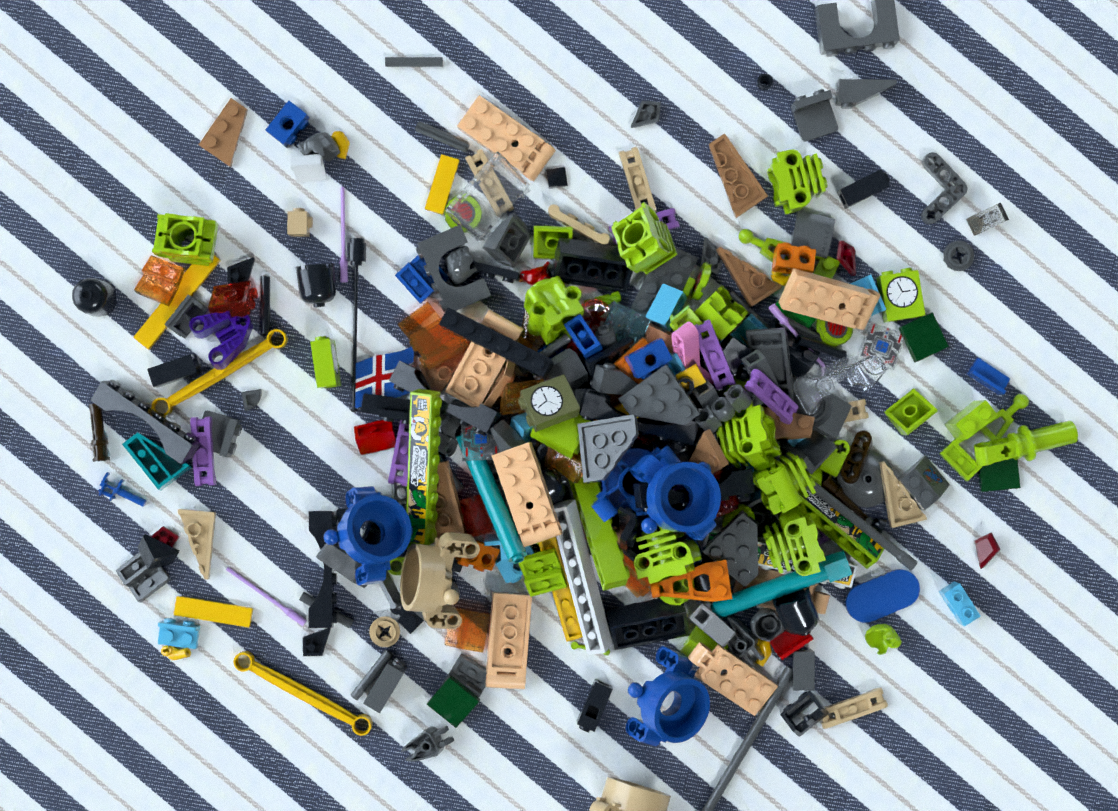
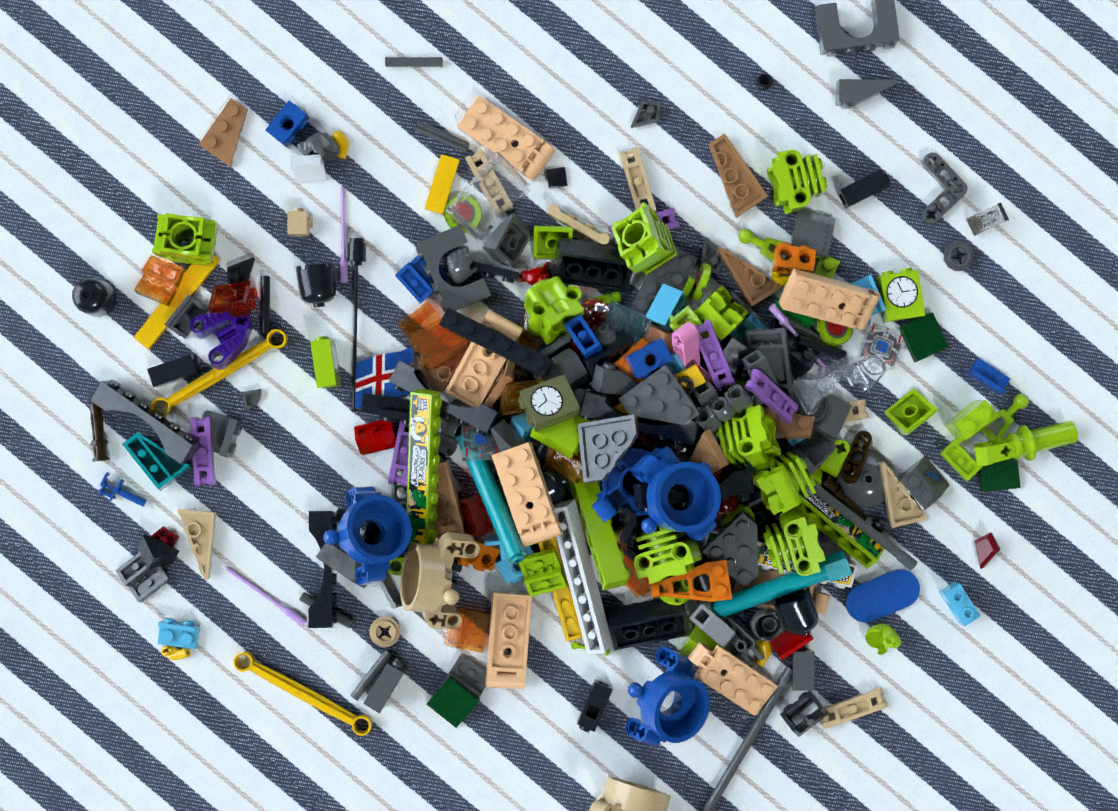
(213, 611): yellow tile -> none
(315, 643): black piece -> none
(408, 619): black plate -> none
(427, 744): dark grey hinge -> none
(814, 115): dark grey bracket -> none
(846, 257): dark red piece -> none

